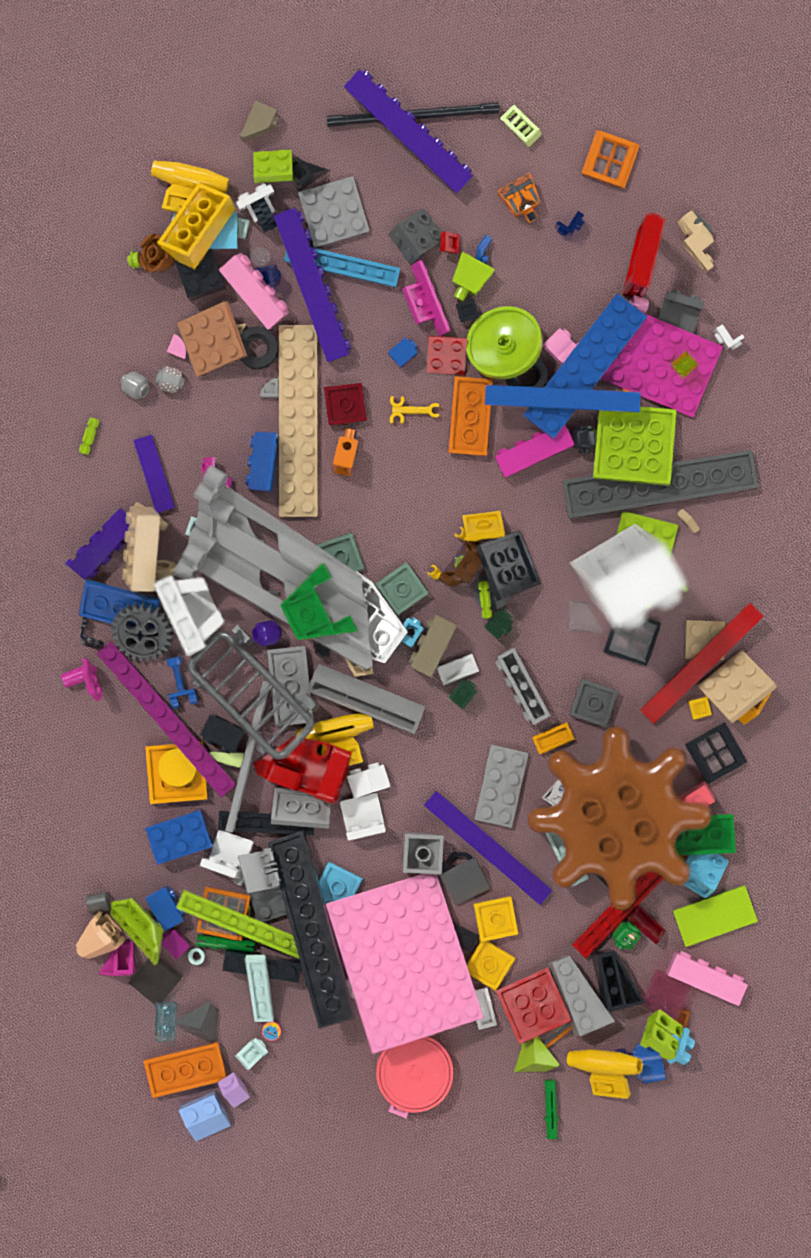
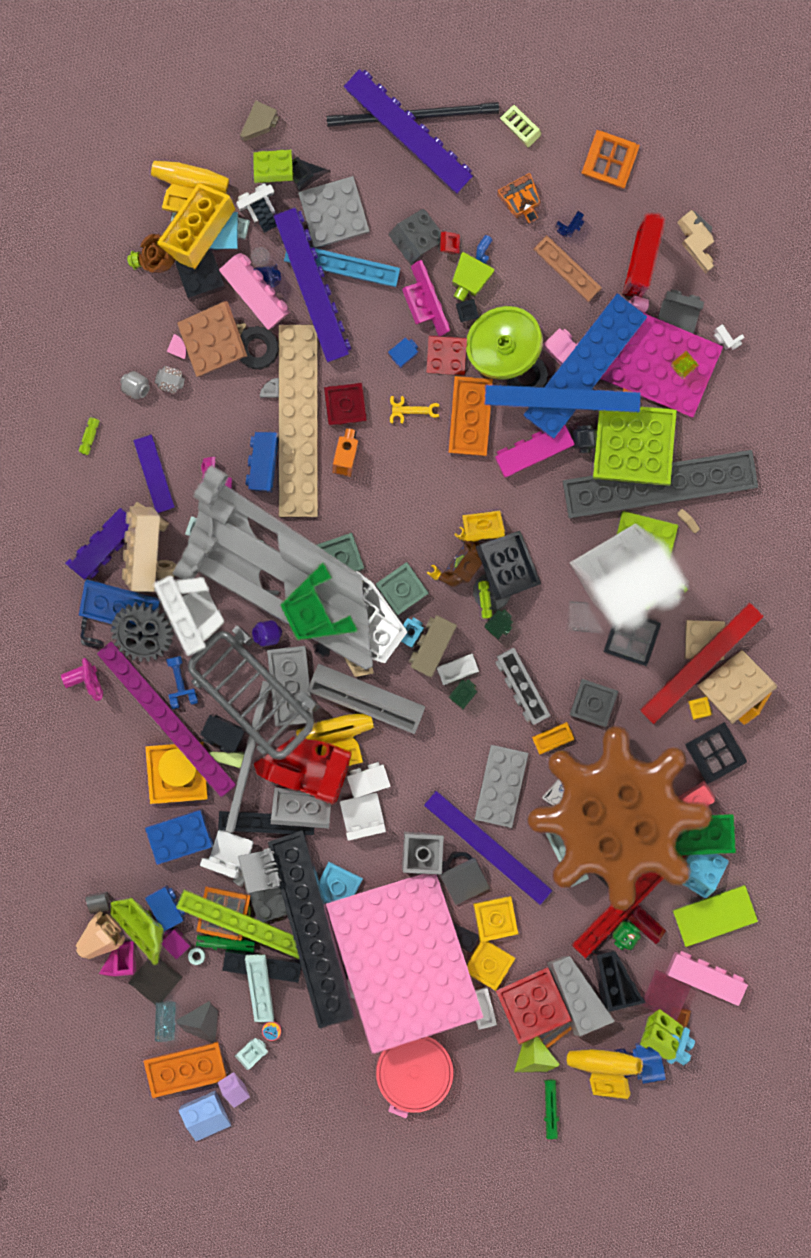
(567, 268): none -> nougat tile

